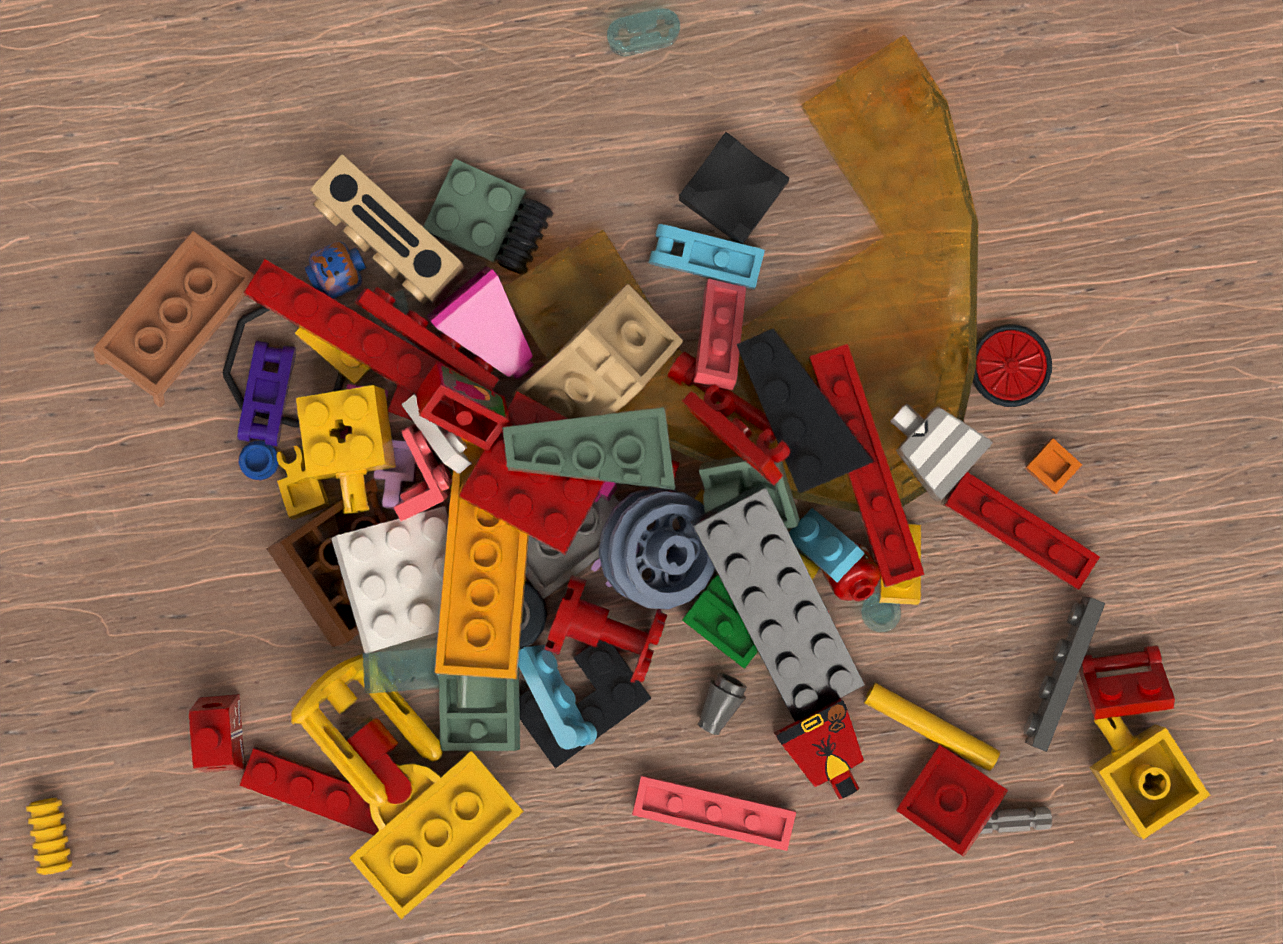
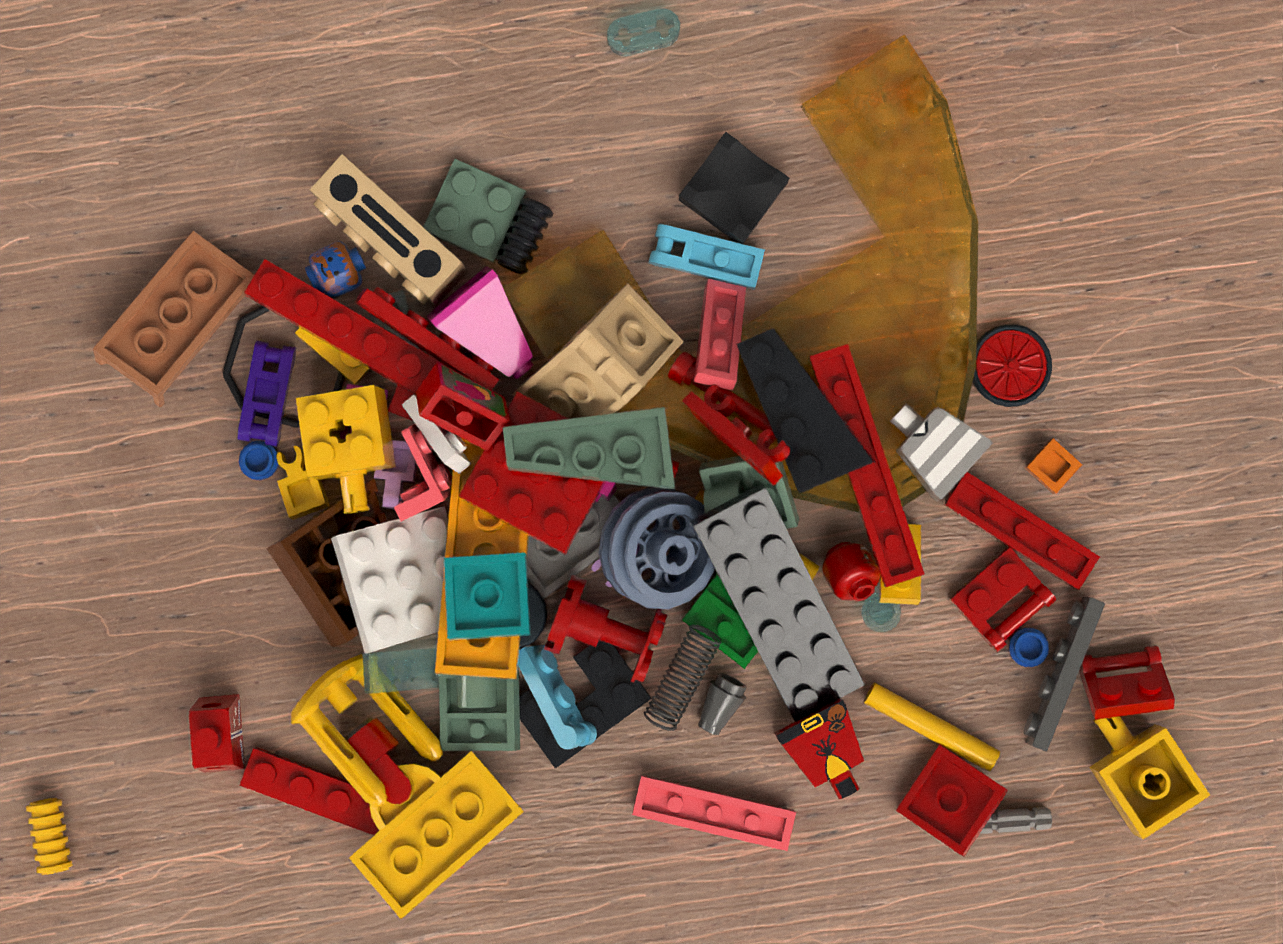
(487, 596): none -> teal plate
(670, 719): none -> dark grey piece
(825, 545): medium azure plate -> none
(993, 589): none -> red plate
(1028, 647): none -> blue plate

